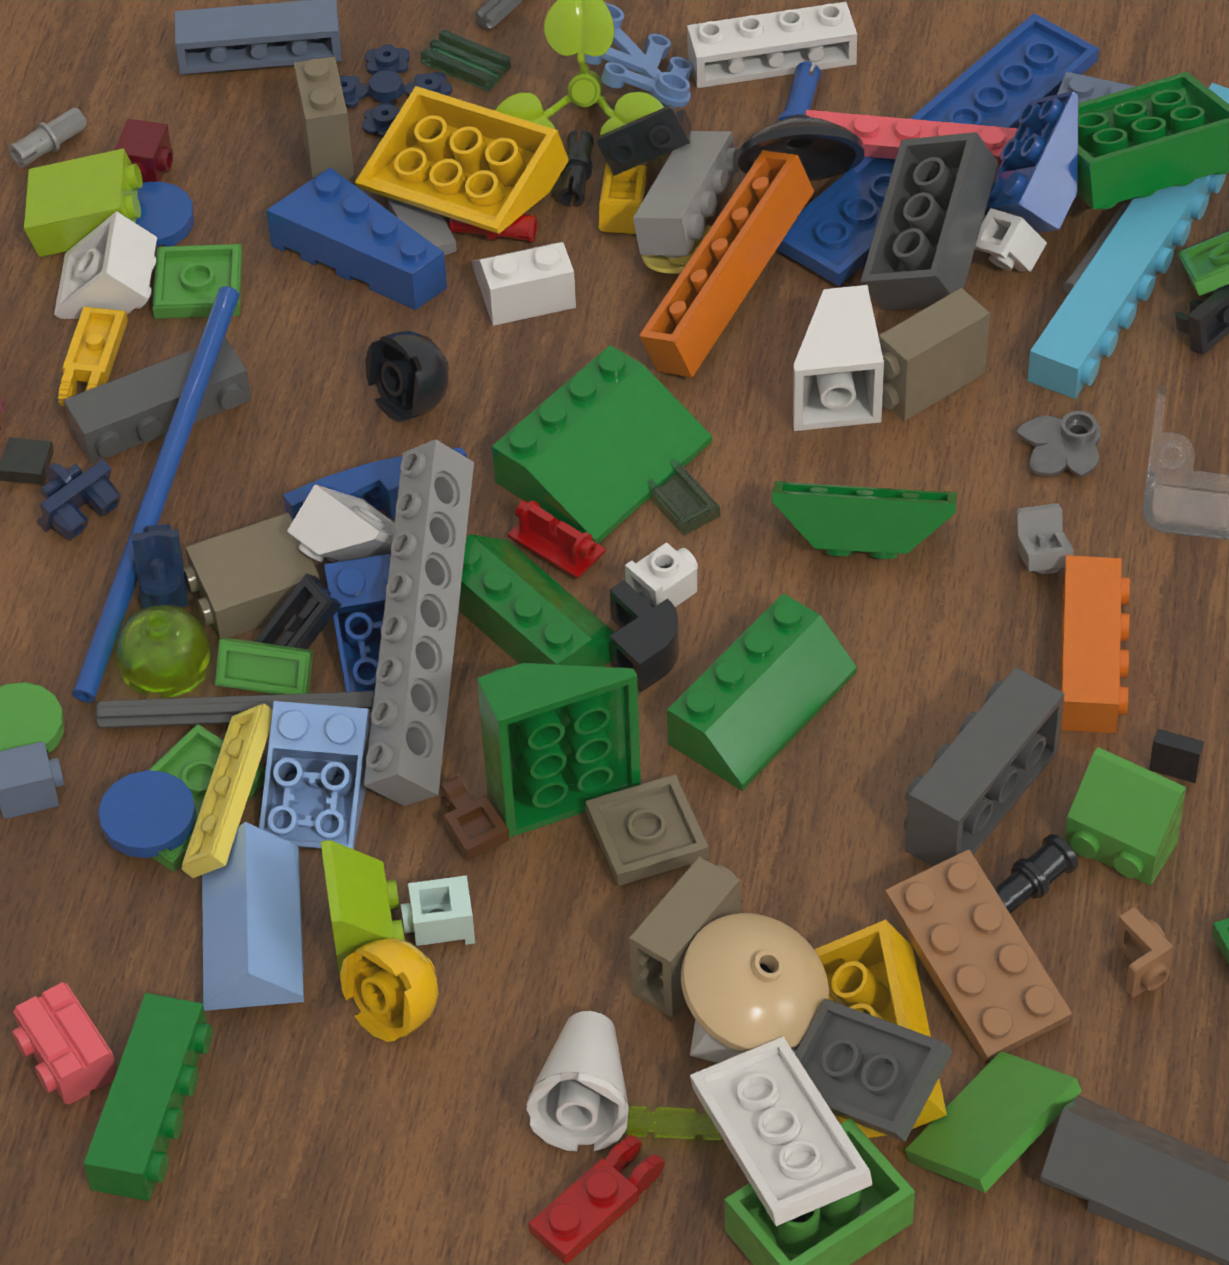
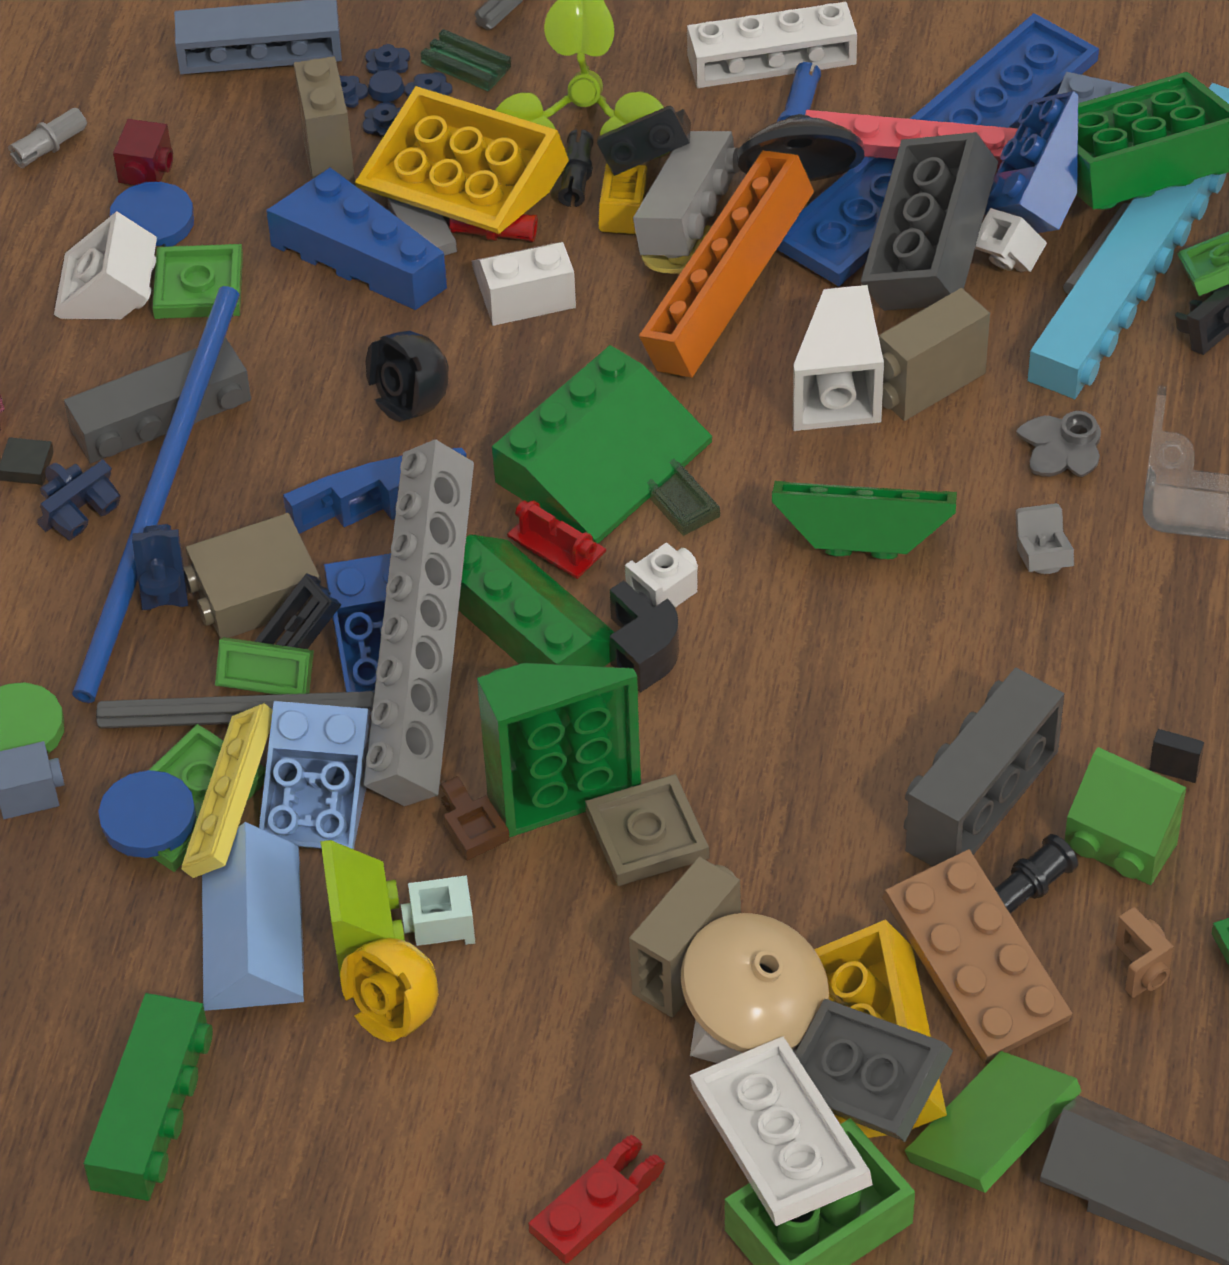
(65, 1044): coral brick -> none
(77, 196): lime brick -> none
(92, 349): yellow hinge -> none
(163, 651): clear neon green cylinder -> none
(340, 527): white slope -> none
(581, 1087): white cone -> none
(668, 87): medium blue plant -> none
(671, 1123): clear neon green axle -> none
(760, 692): green slope -> none
(1091, 644): orange brick -> none

